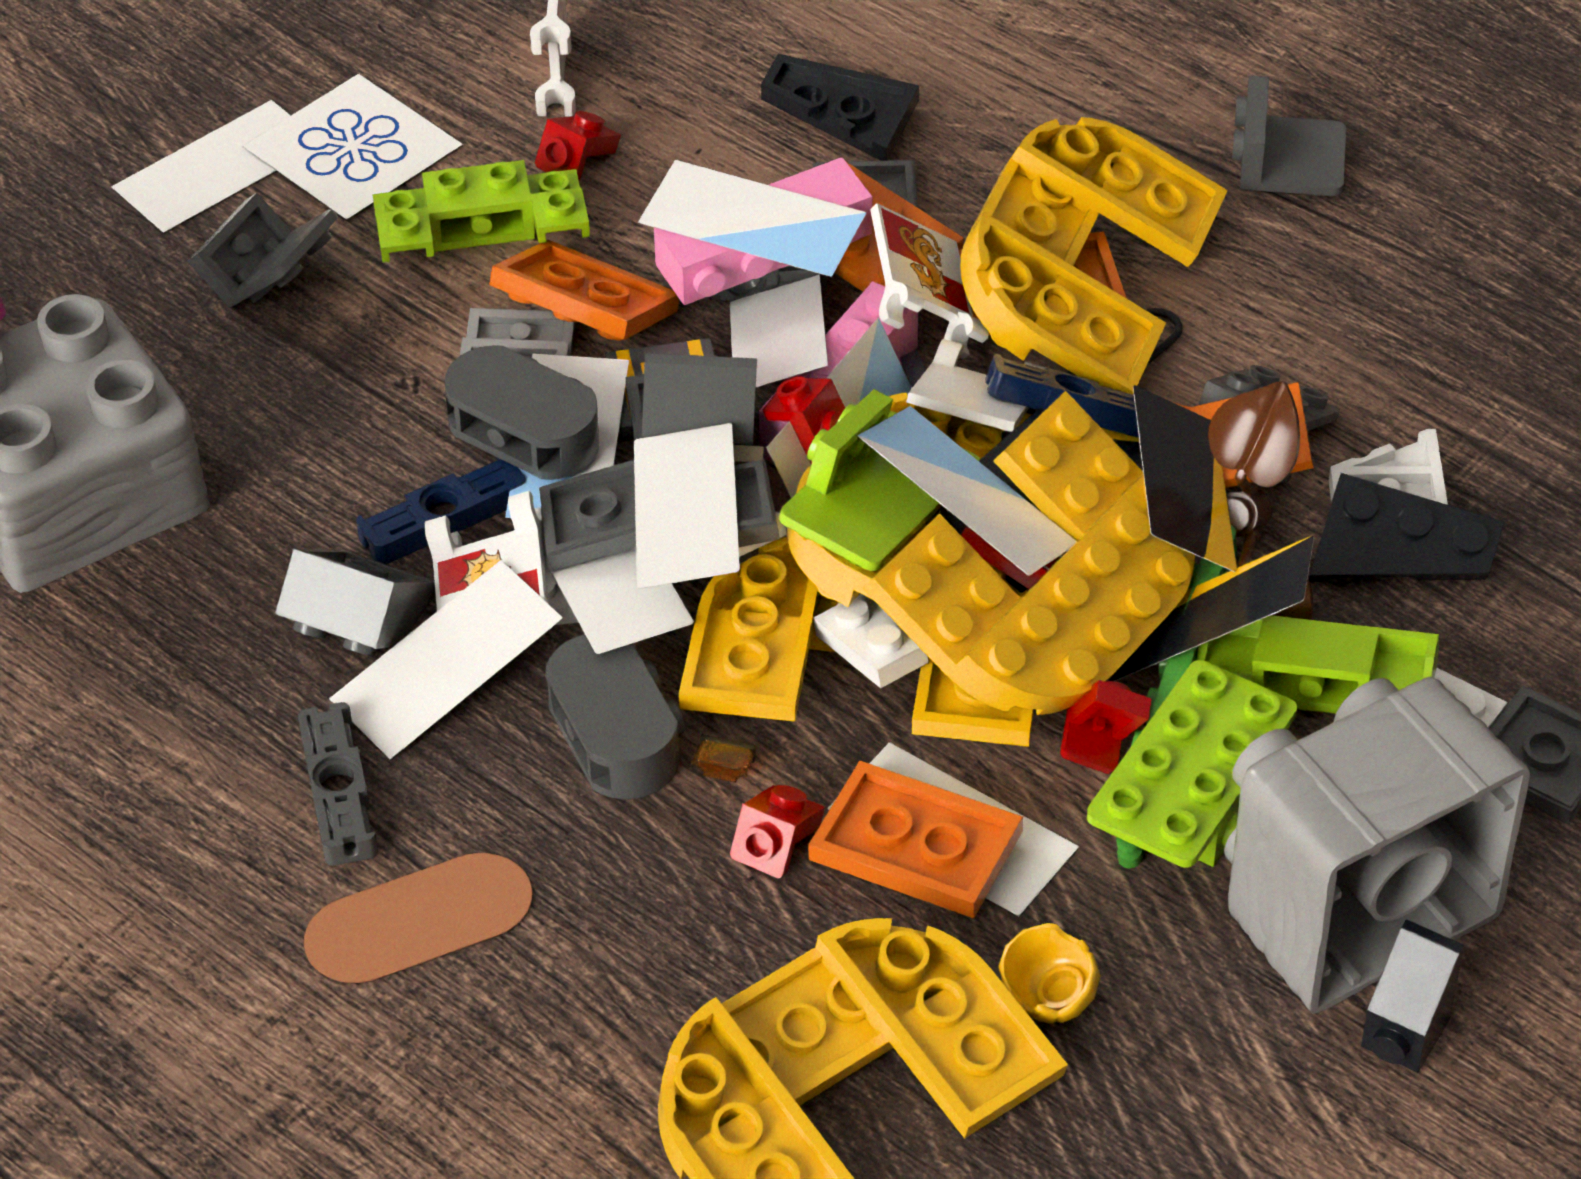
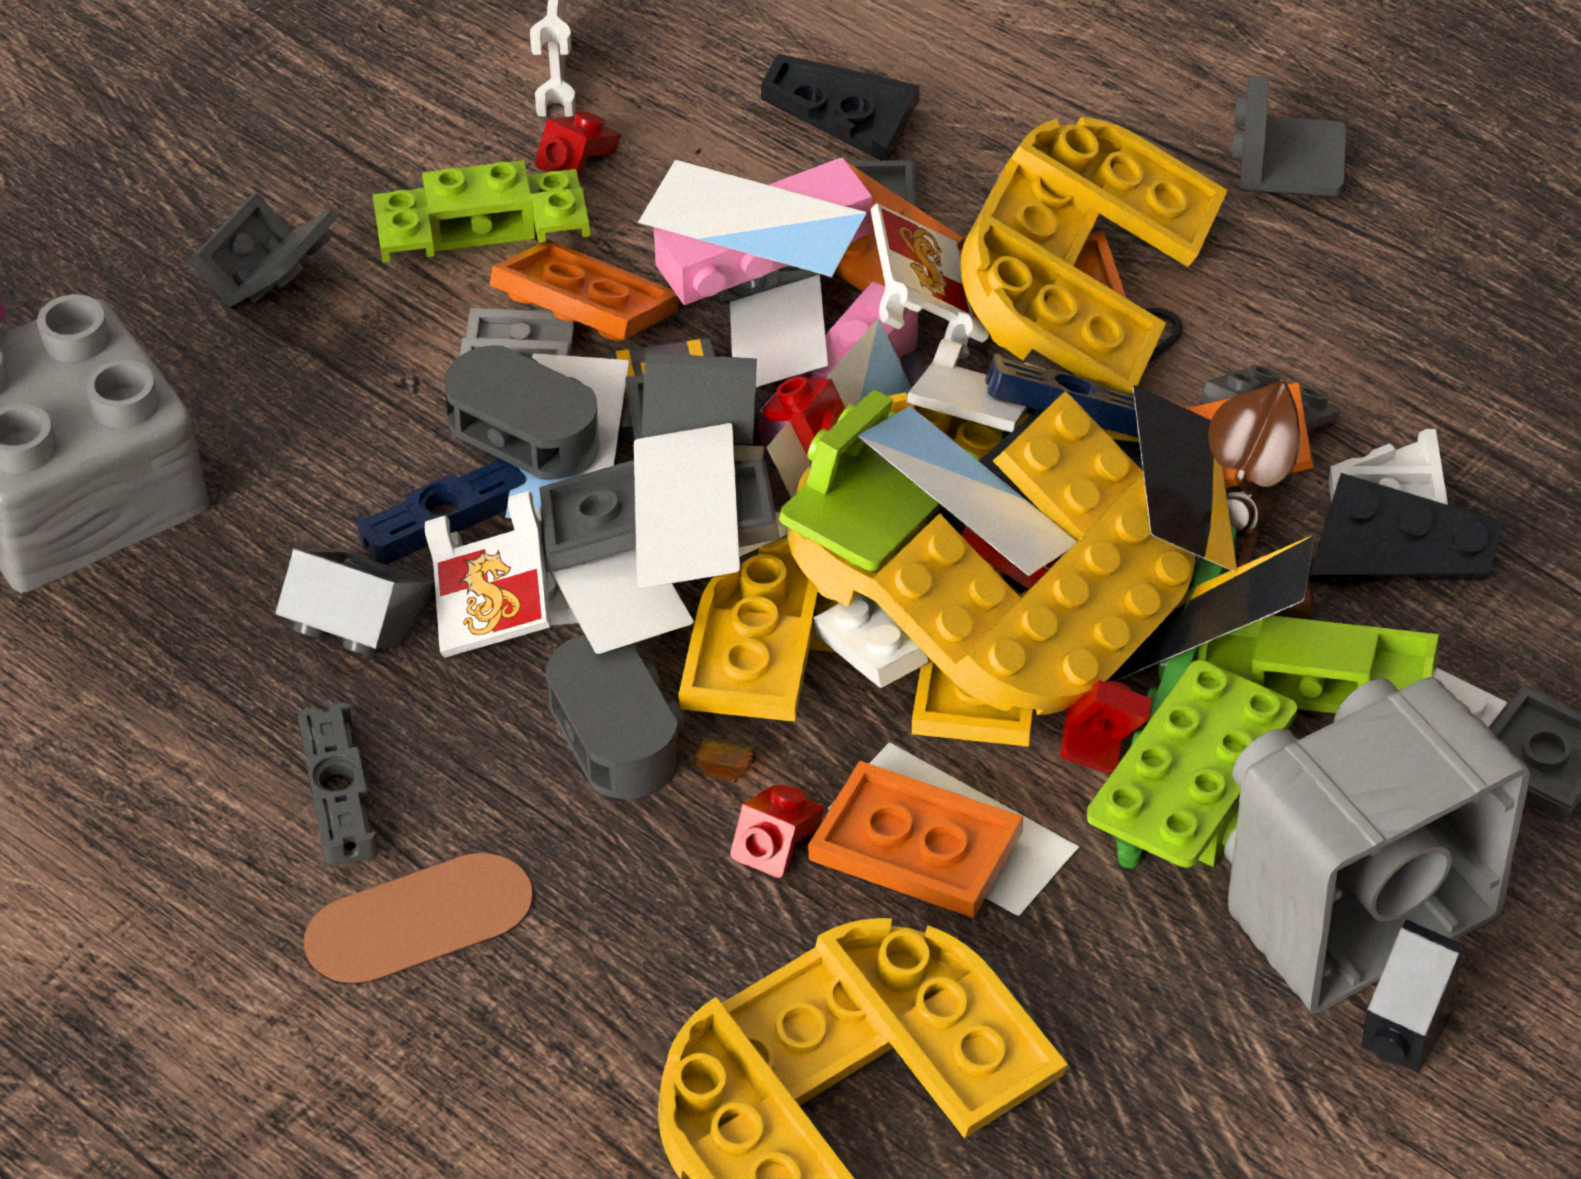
(202, 171): white sticker -> none
(352, 146): white sticker -> none
(446, 658): white sticker -> none
(1049, 973): yellow hair -> none

